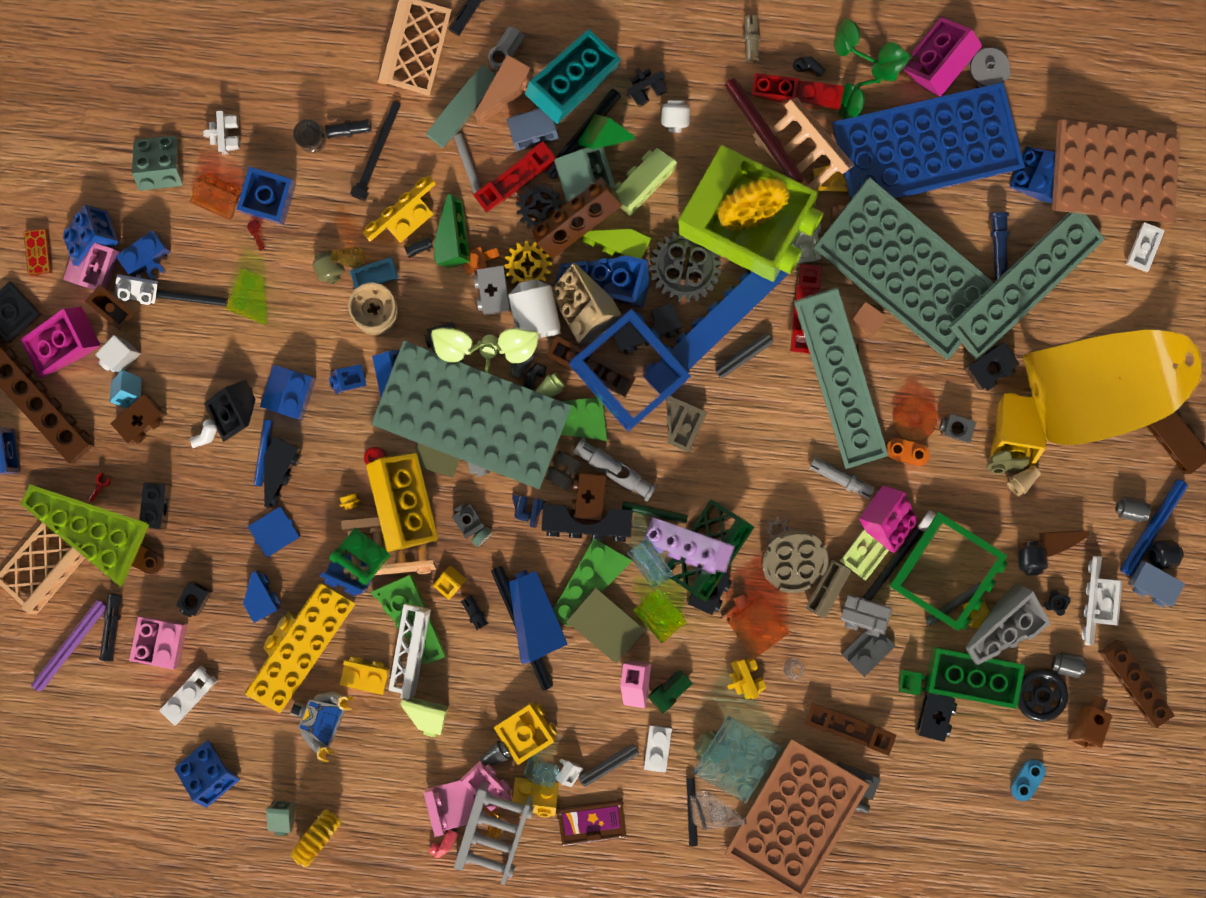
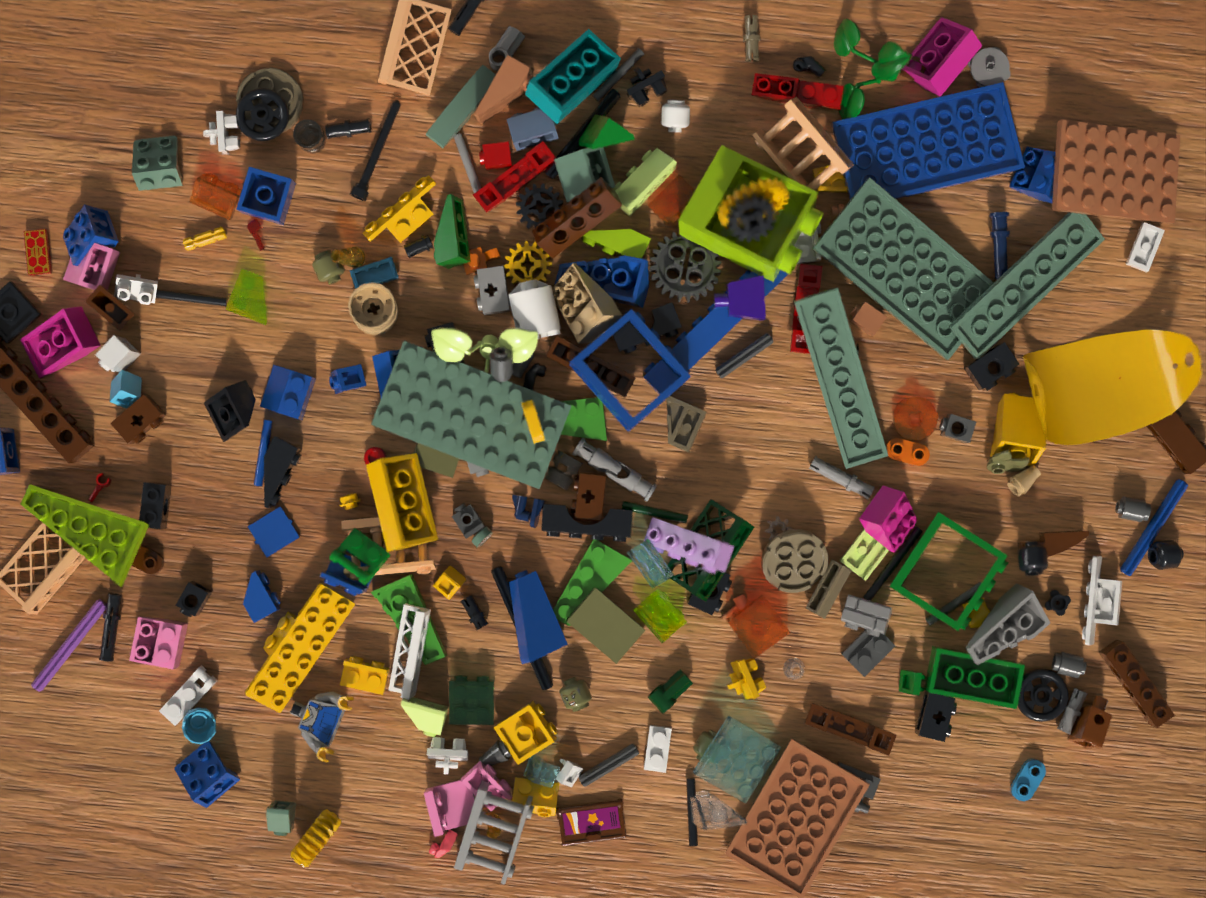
(144, 255): blue brick -> none
(199, 725): none -> medium azure hair
(204, 238): none -> yellow axle
(207, 434): white arm -> none
(280, 113): none -> black plate
(282, 84): none -> dark tan tile
(437, 751): none -> white hips
(471, 700): none -> clear green plate
(496, 156): none -> red brick
(501, 364): none -> dark grey brick
(532, 421): none -> yellow beam
(551, 385): yellowish green cone -> none
(575, 694): none -> olive head
(618, 74): none -> dark grey bar
(635, 683): bright pink slope -> none
(672, 200): none -> clear orange bracket
(744, 299): none -> dark purple torso
(751, 217): none -> black gear
(763, 131): dark red axle -> none
(926, 521): white tile -> none
(1072, 711): none -> light grey pin
(1155, 584): sand blue brick -> none

